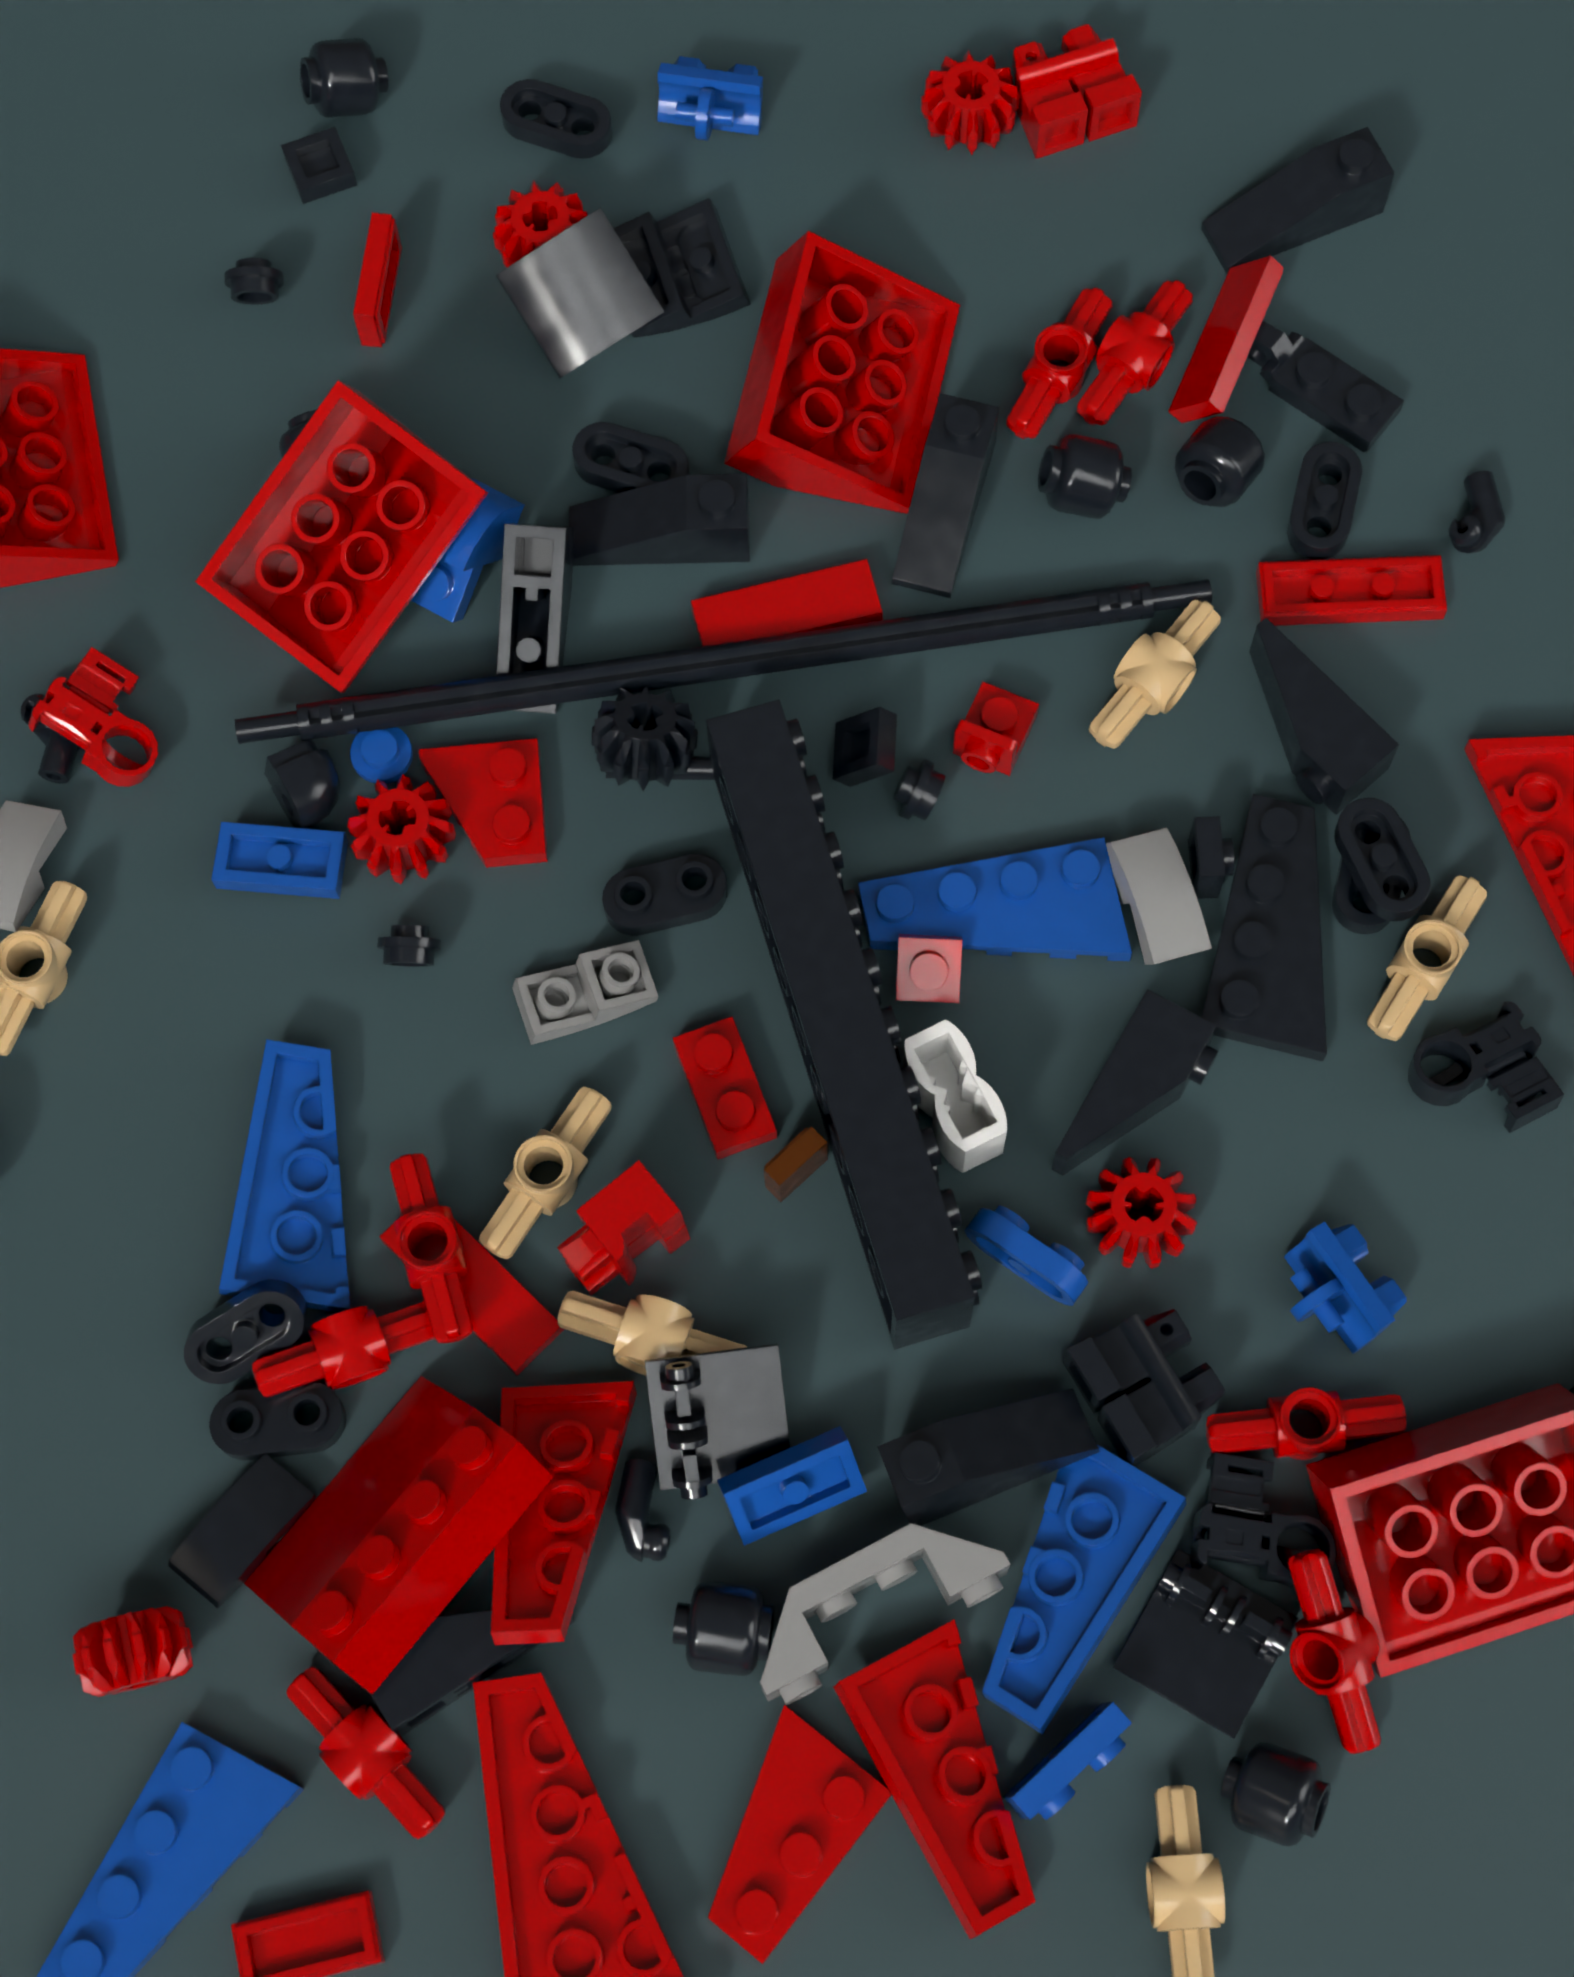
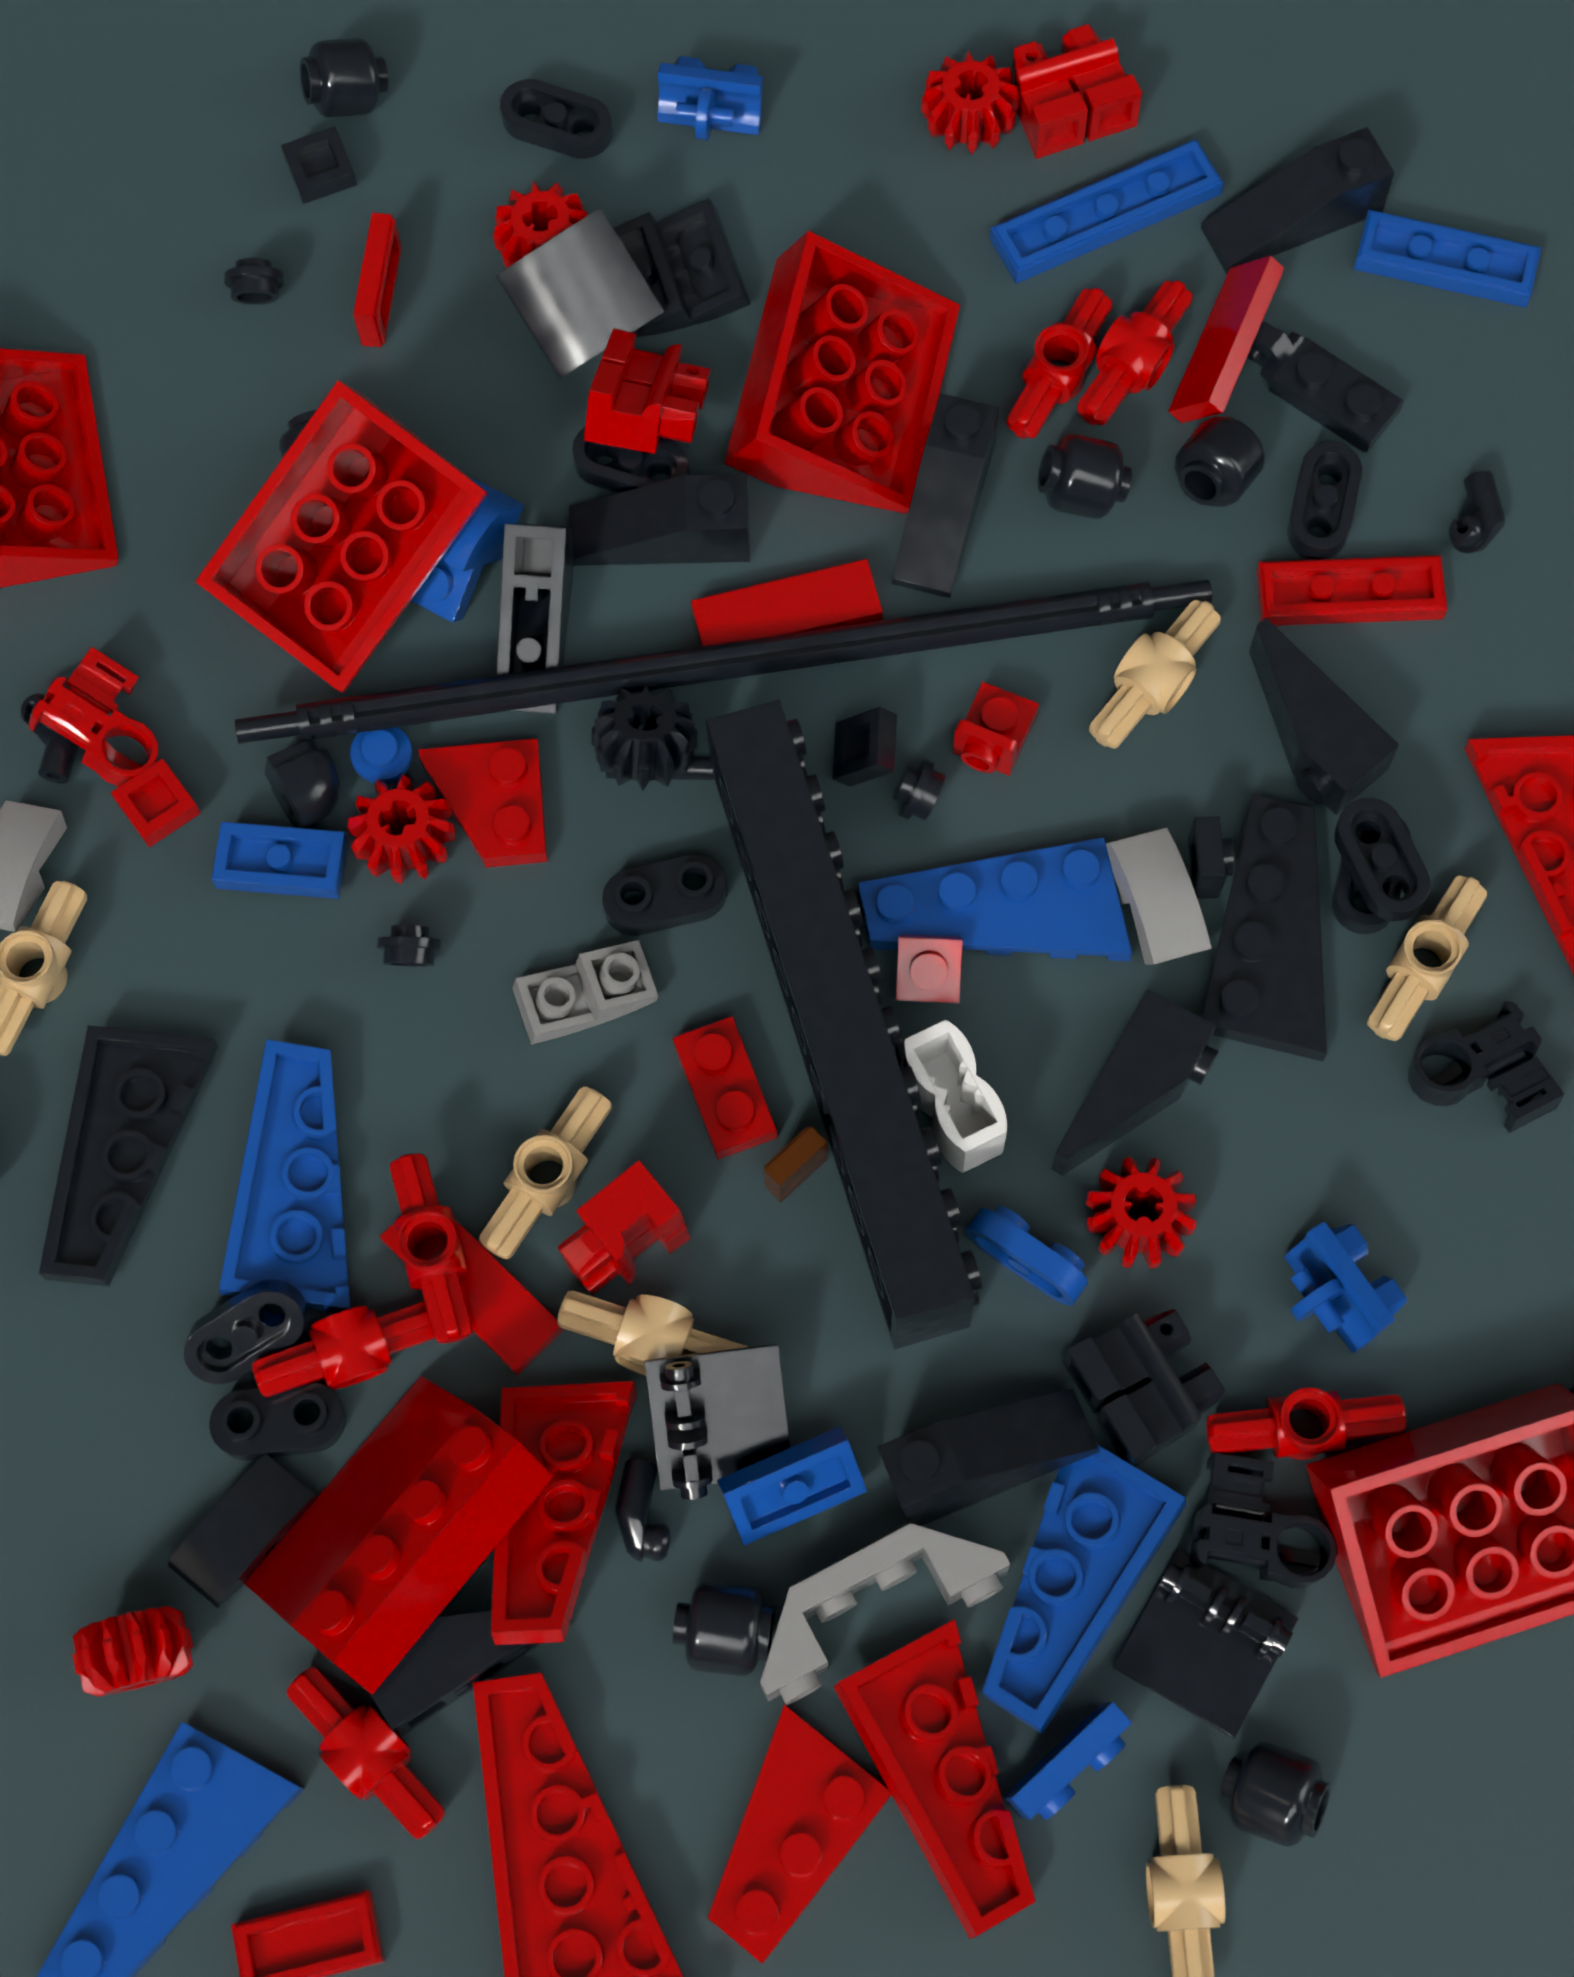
(118, 1137): none -> black wing
(155, 802): none -> red plate
(643, 396): none -> red hips
(1106, 211): none -> blue tile
(1334, 1651): red axle -> none
(1447, 258): none -> blue tile

